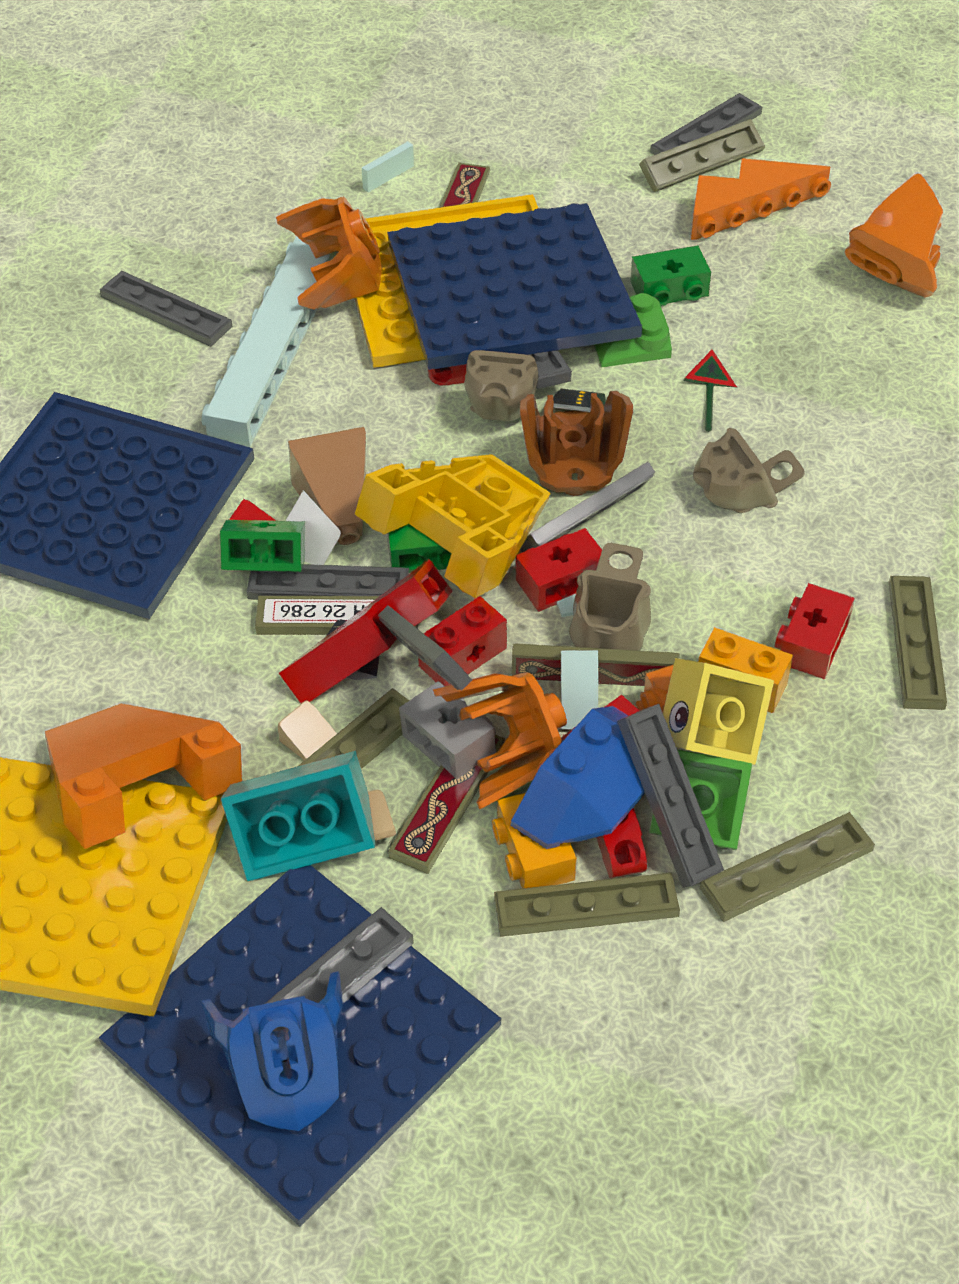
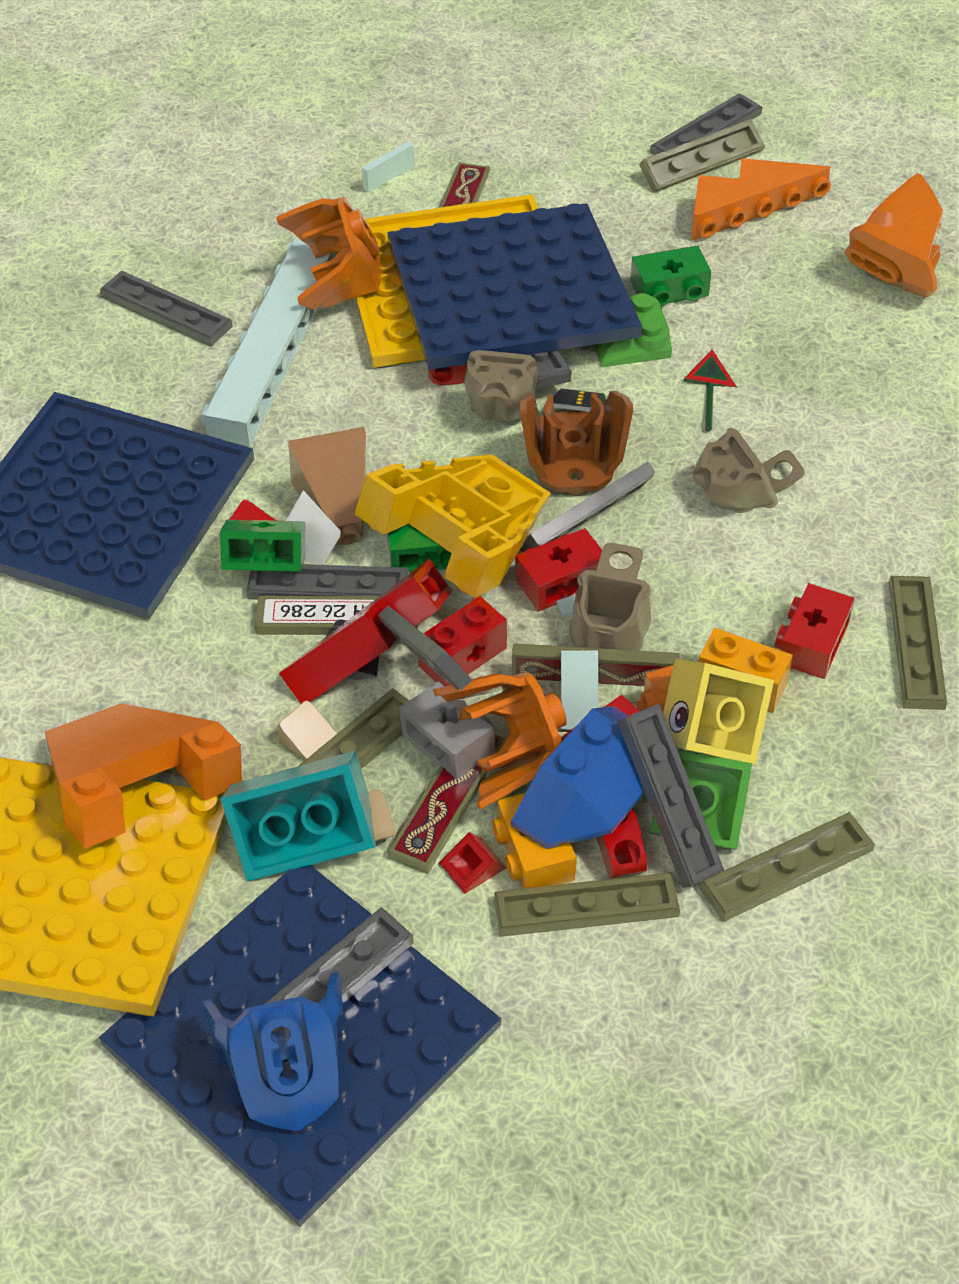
(471, 863): none -> red slope

